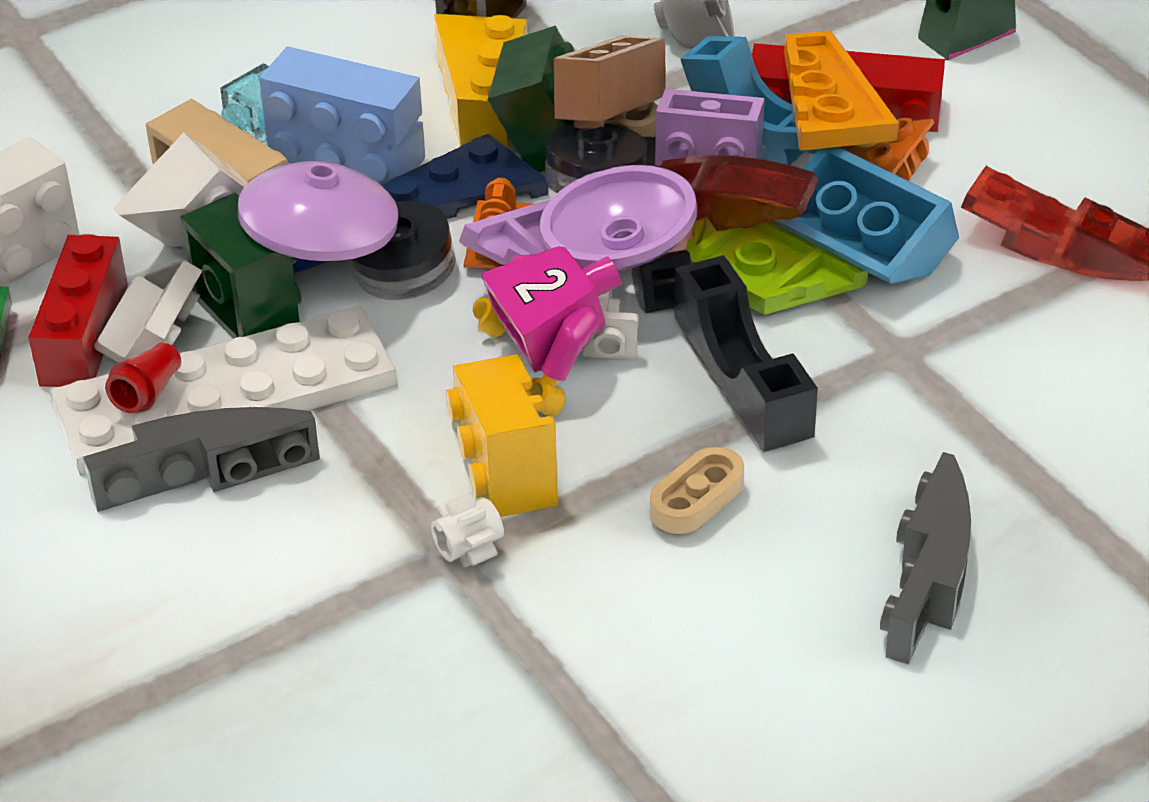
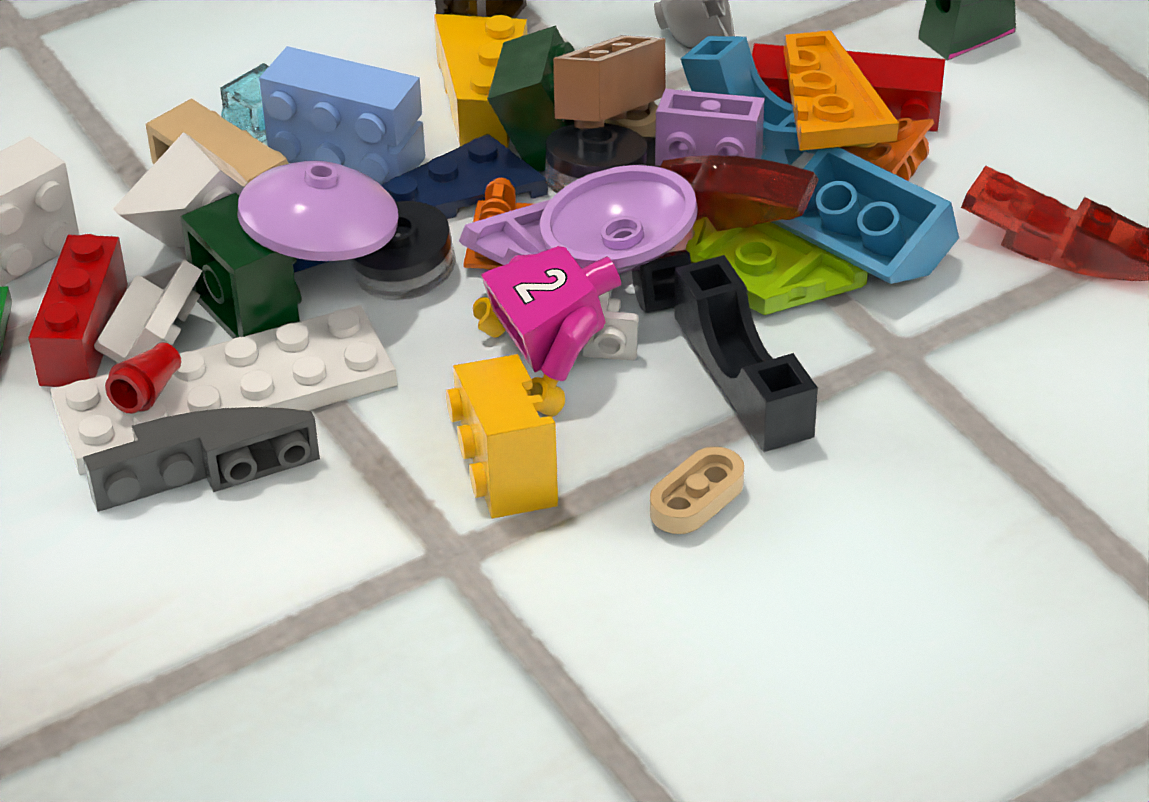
(467, 529): white gear -> none
(933, 559): dark grey slope -> none

